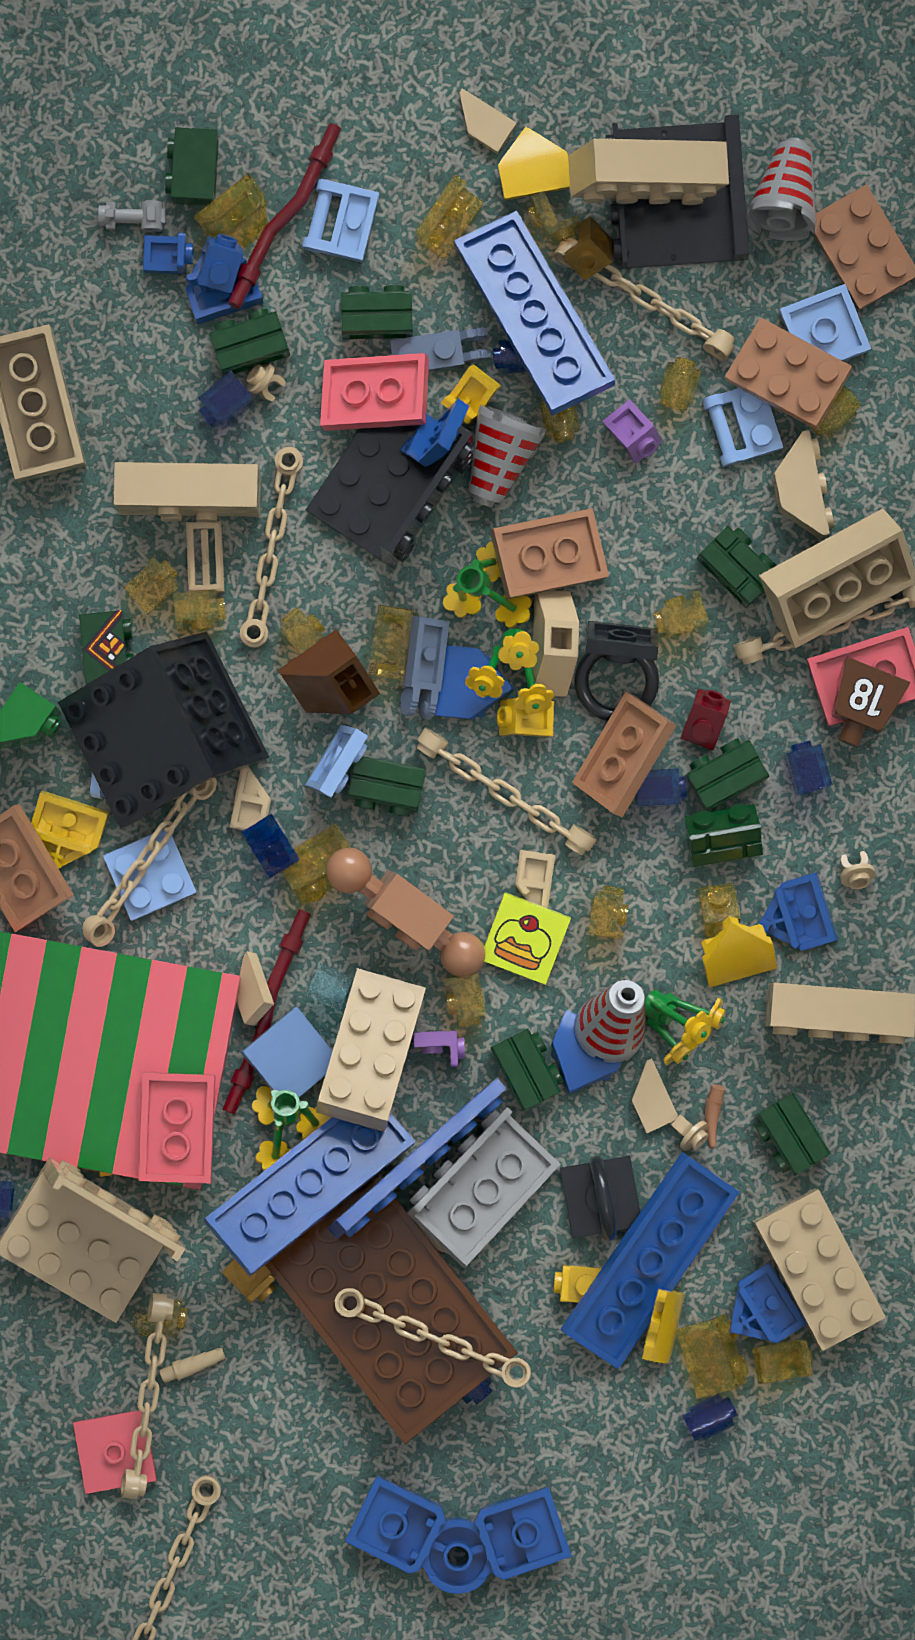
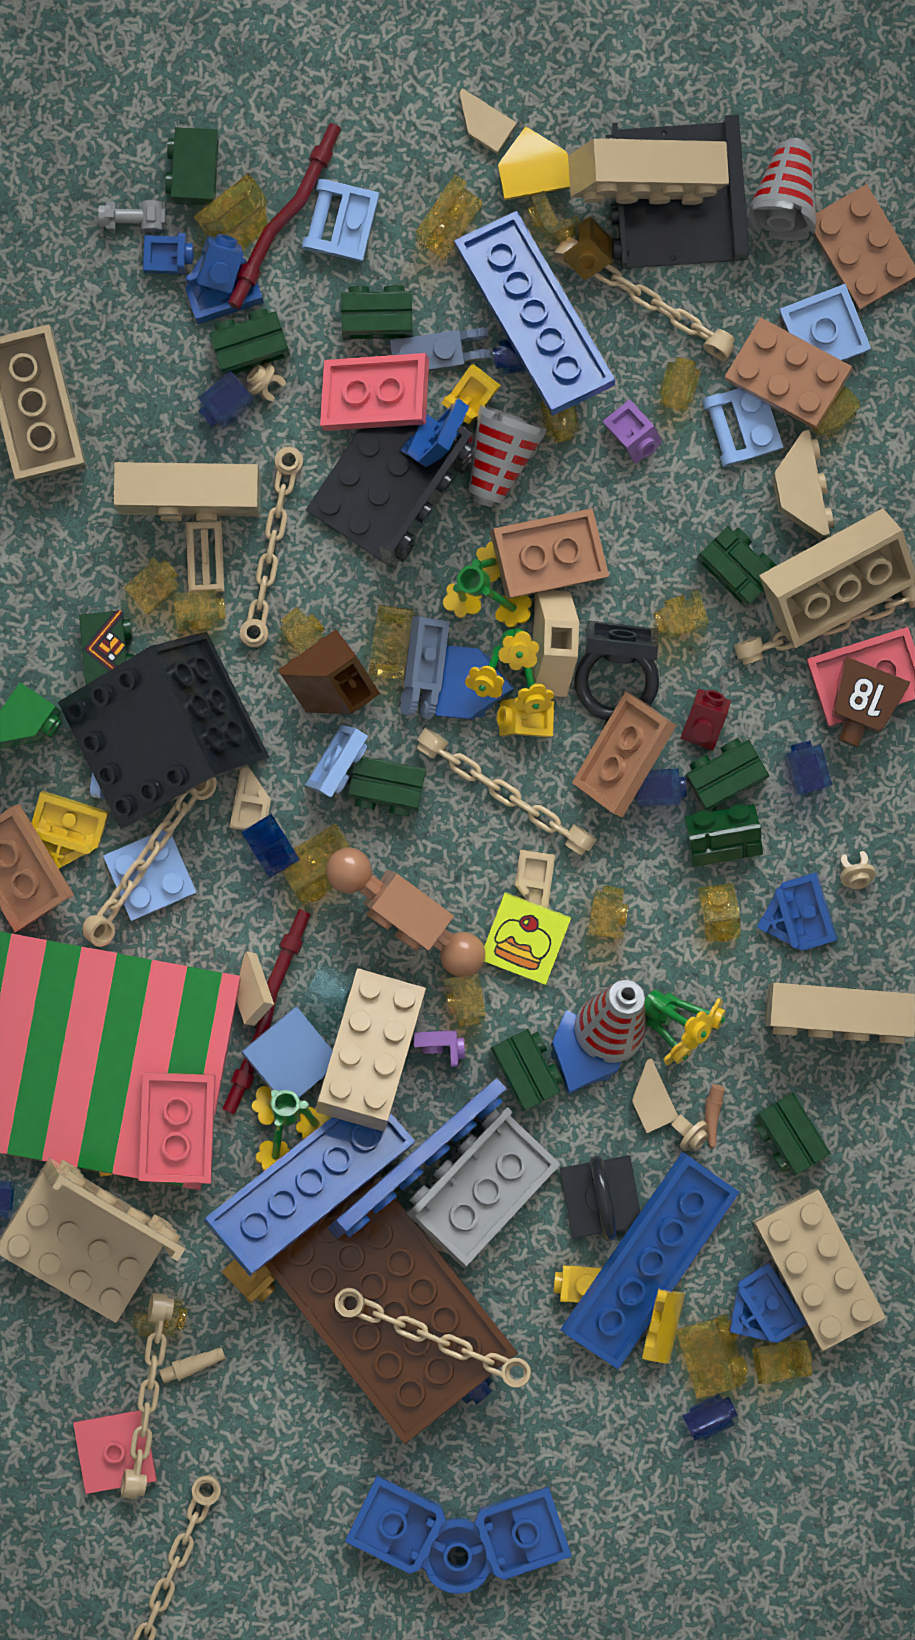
(737, 953): yellow slope -> none

